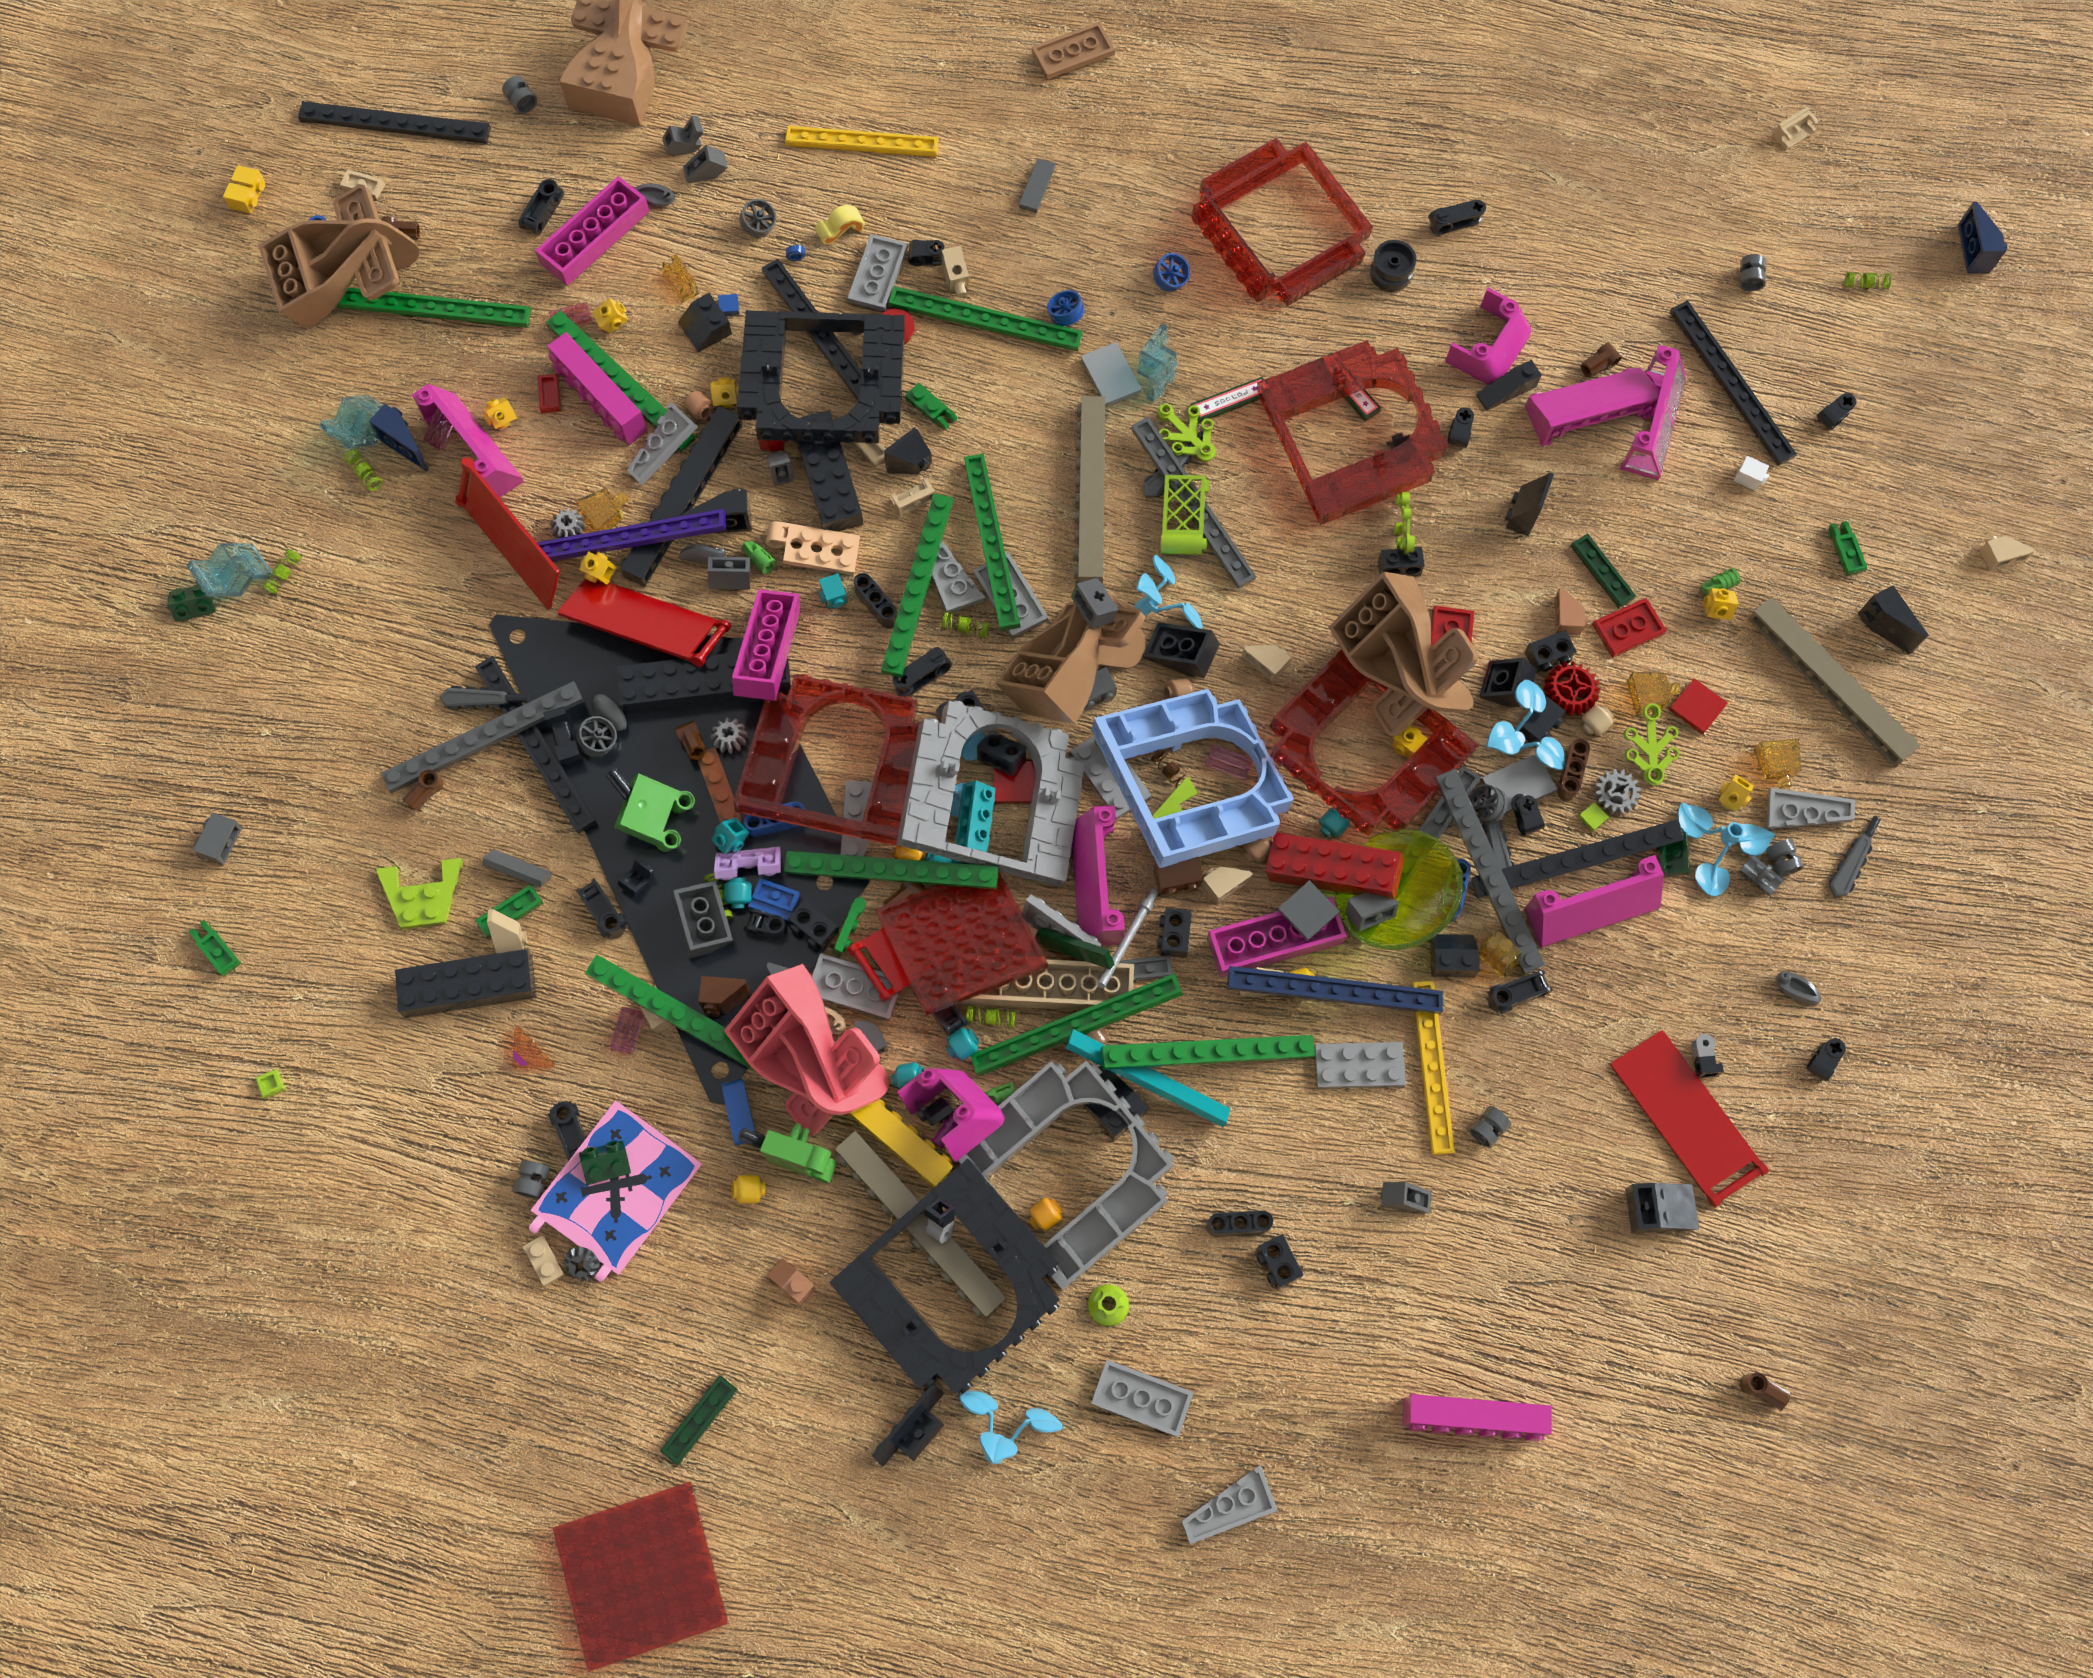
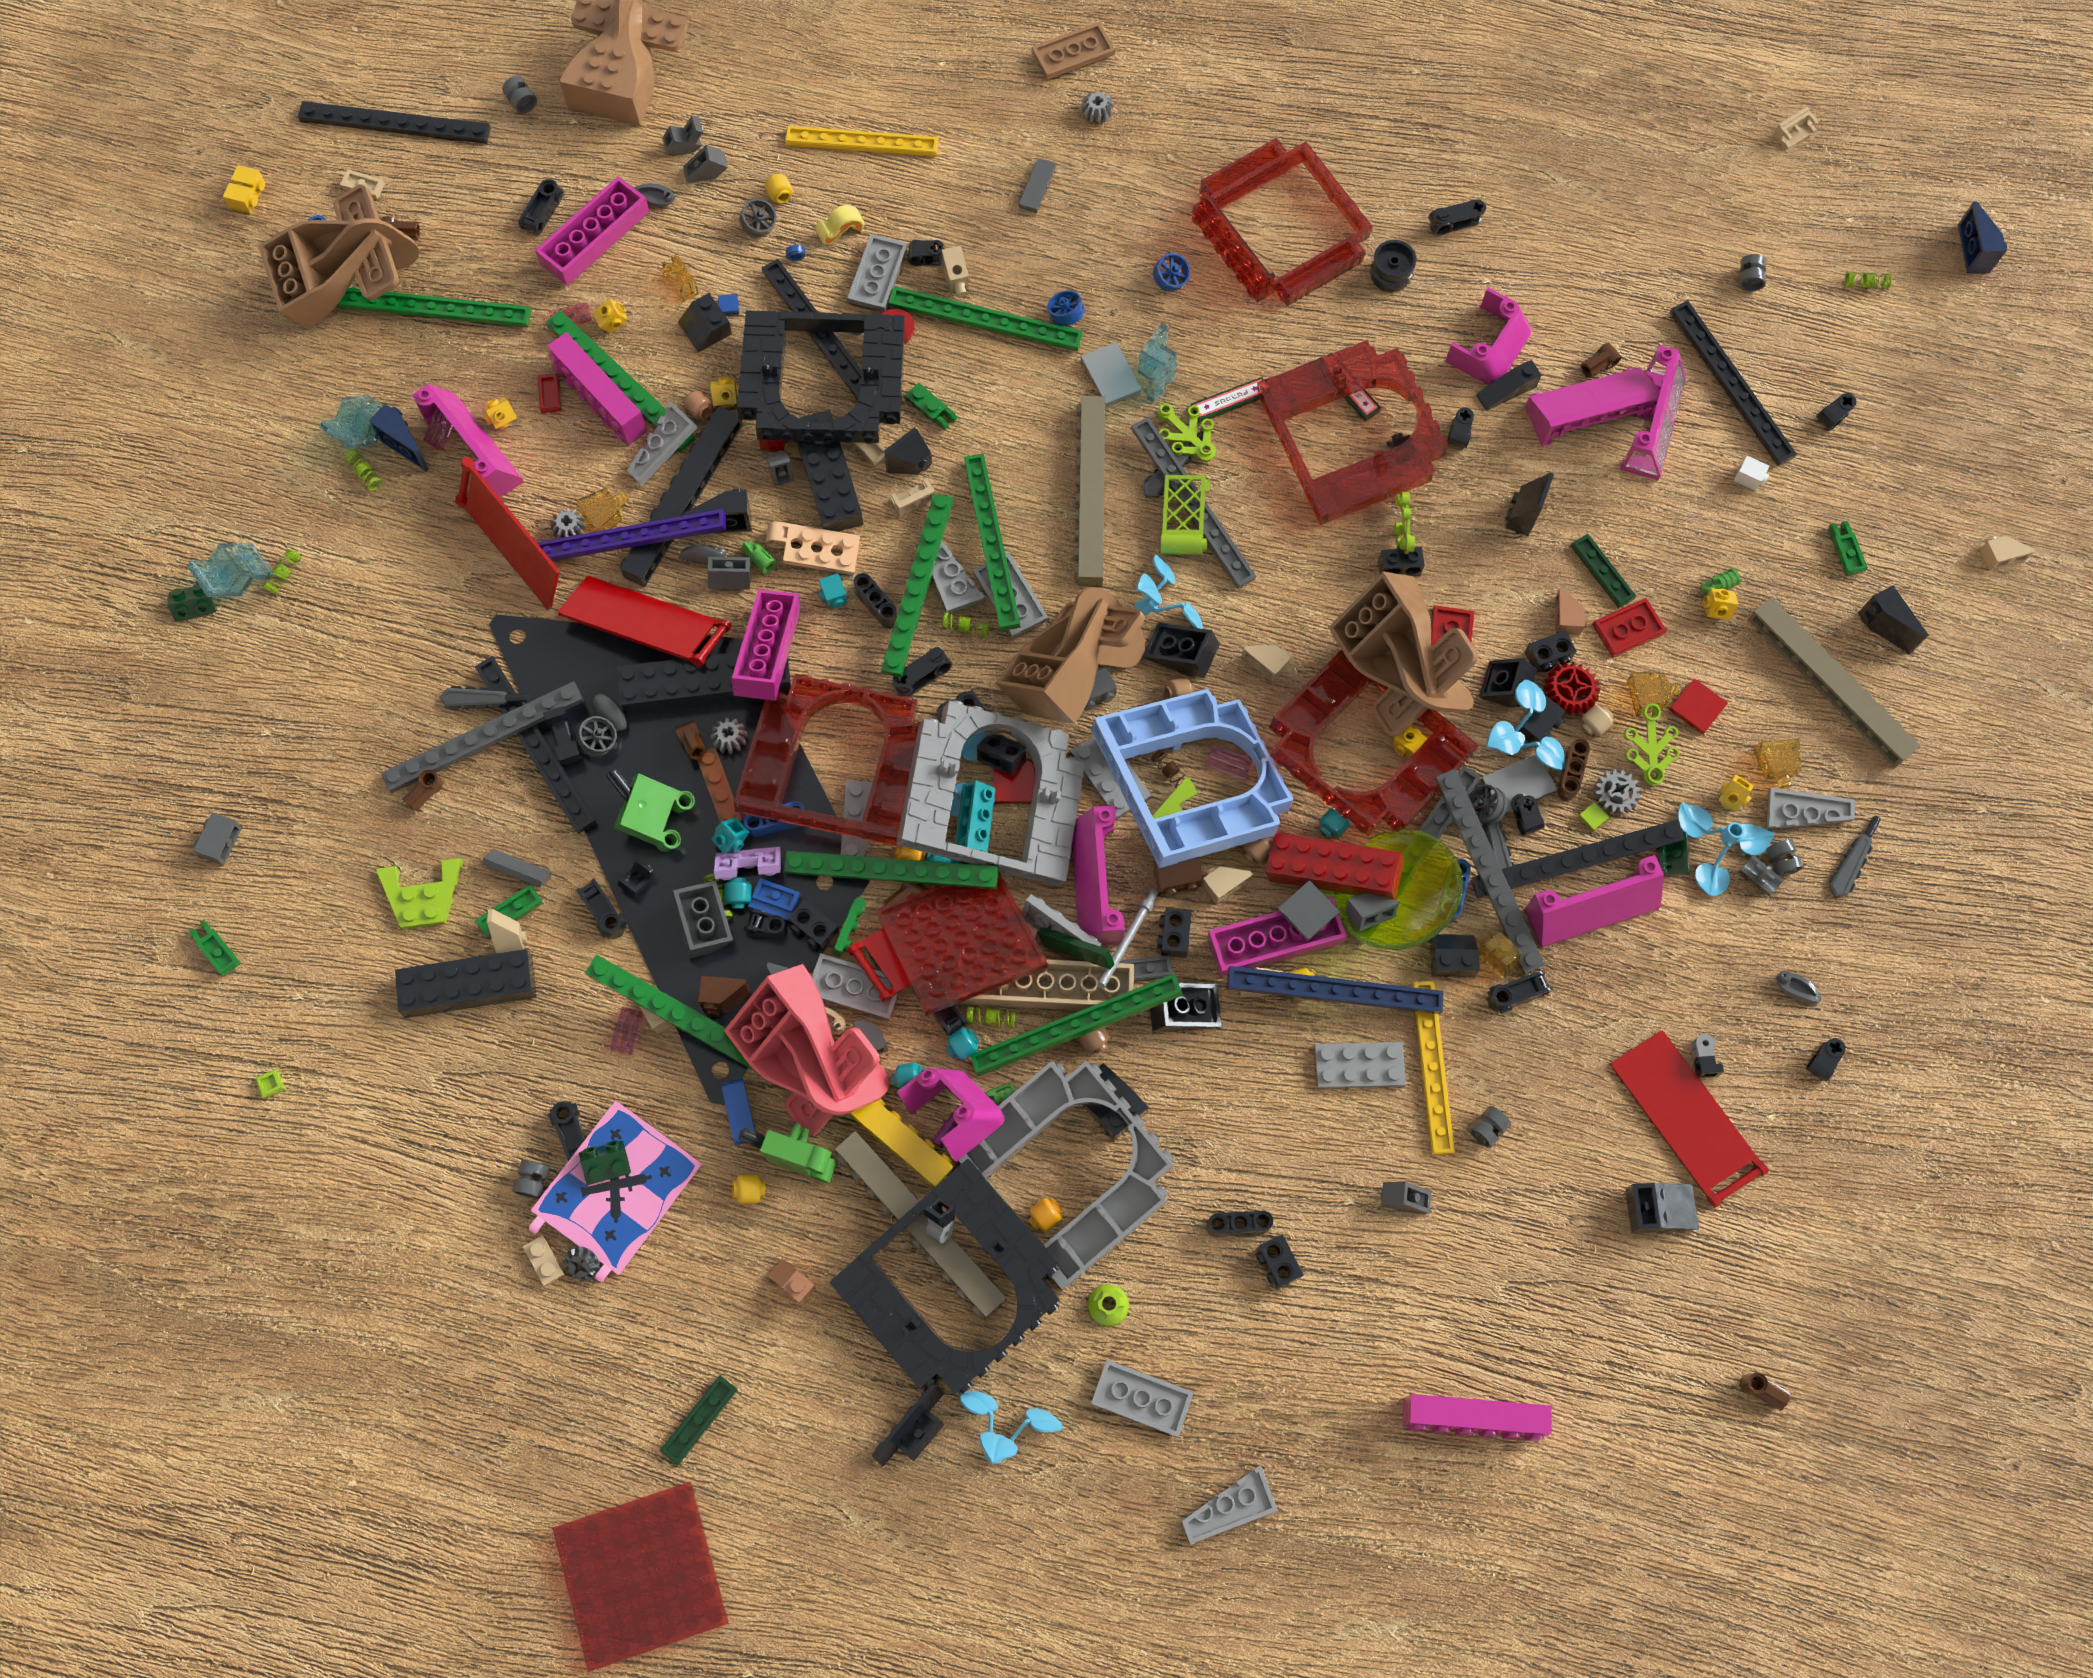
(527, 1053): clear orange tile -> none
(597, 568): yellow brick -> none
(778, 188): none -> yellow head
(935, 1112): black bracket -> none
(1094, 603): dark grey brick -> none
(1097, 106): none -> light grey gear
(1154, 1082): teal tile -> none
(1192, 1011): none -> black slope
(1207, 1052): green plate -> none

